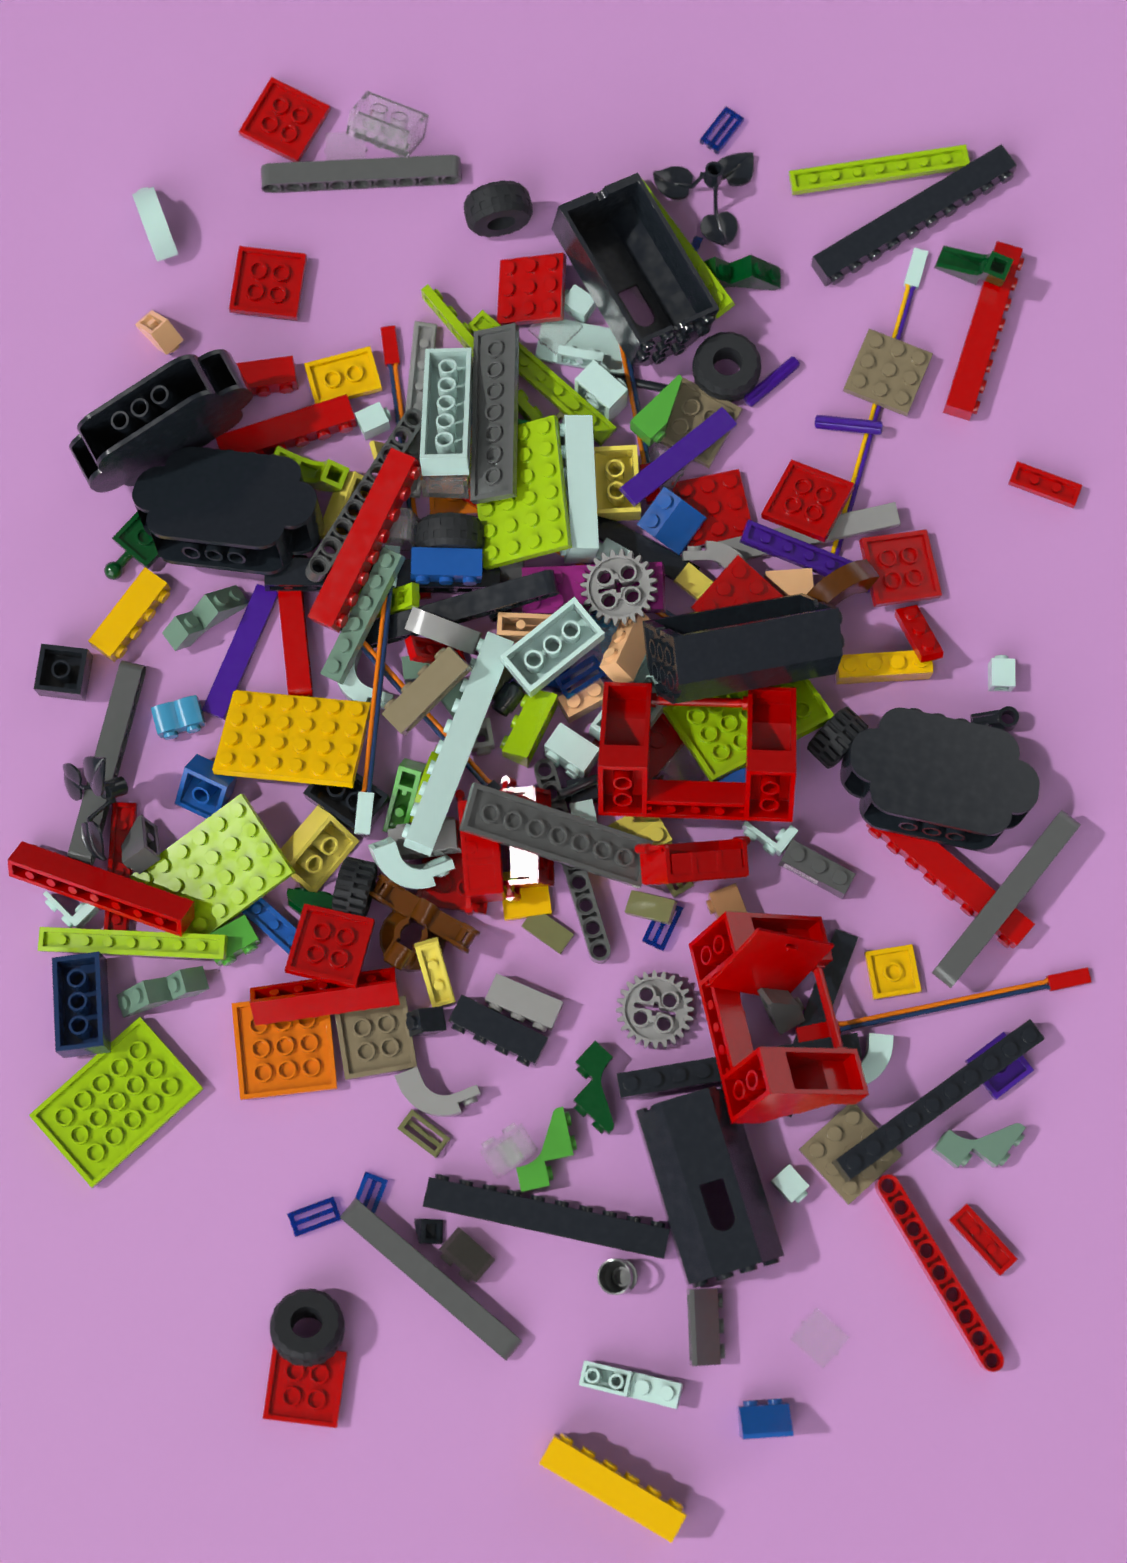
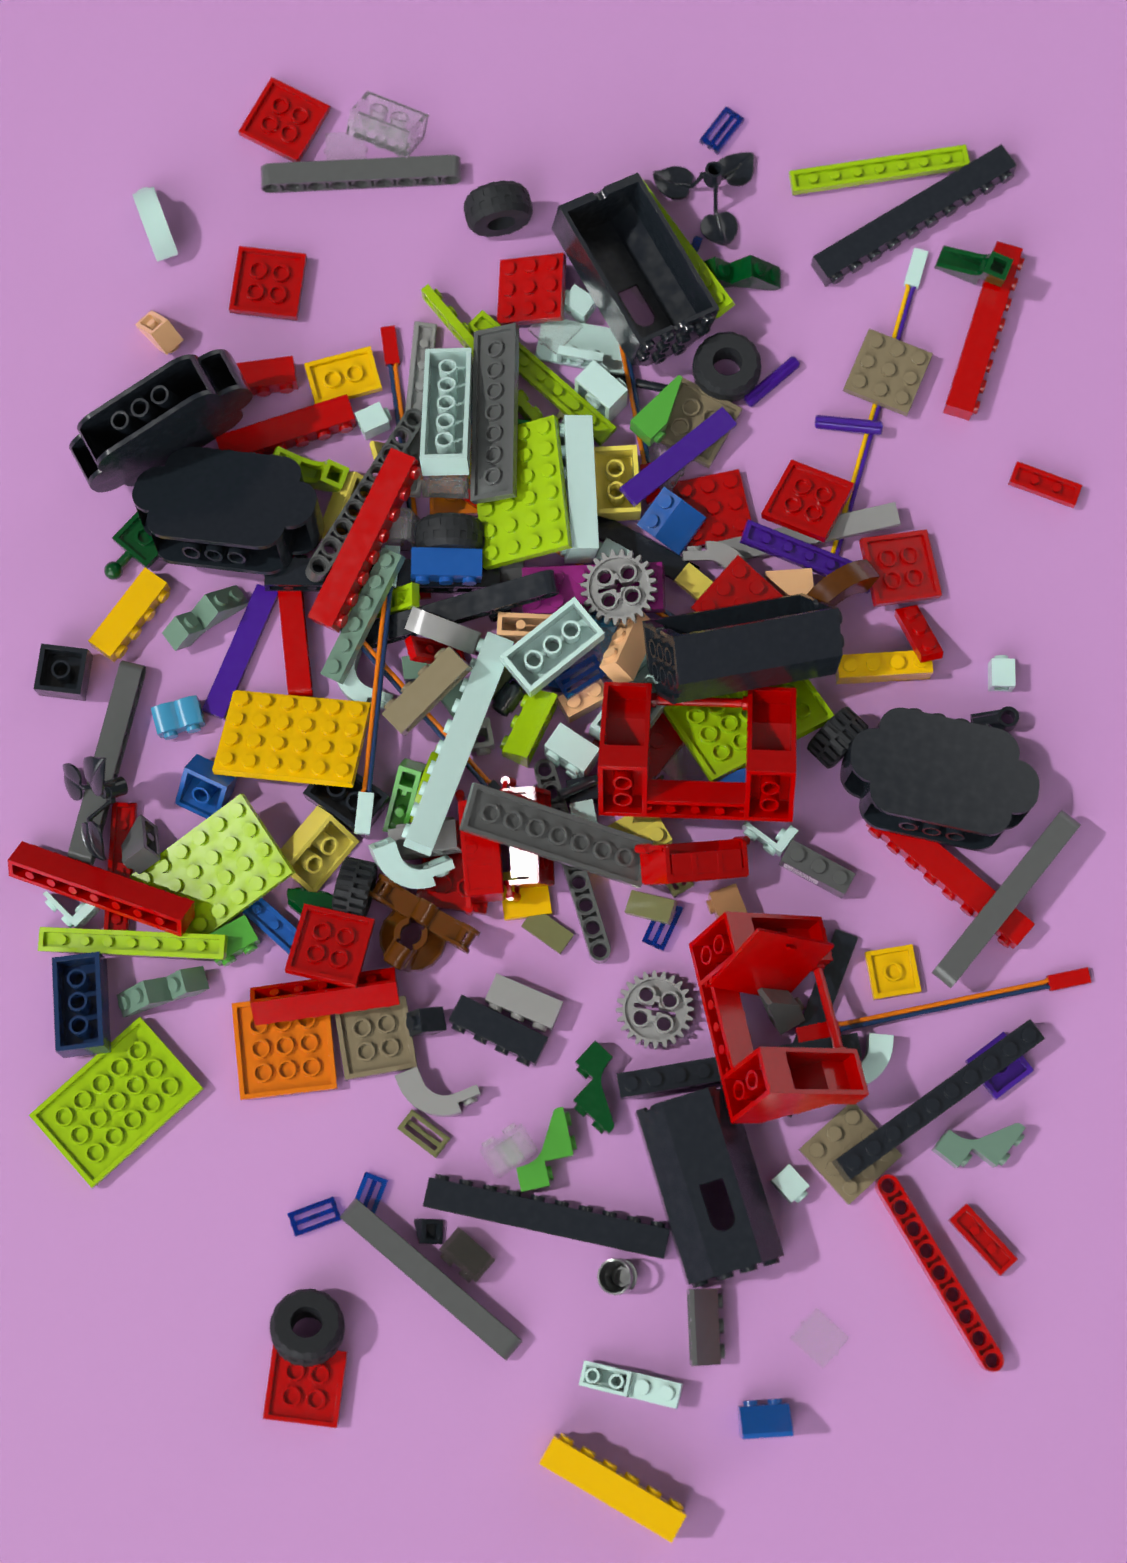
(434, 972): light yellow tile -> none

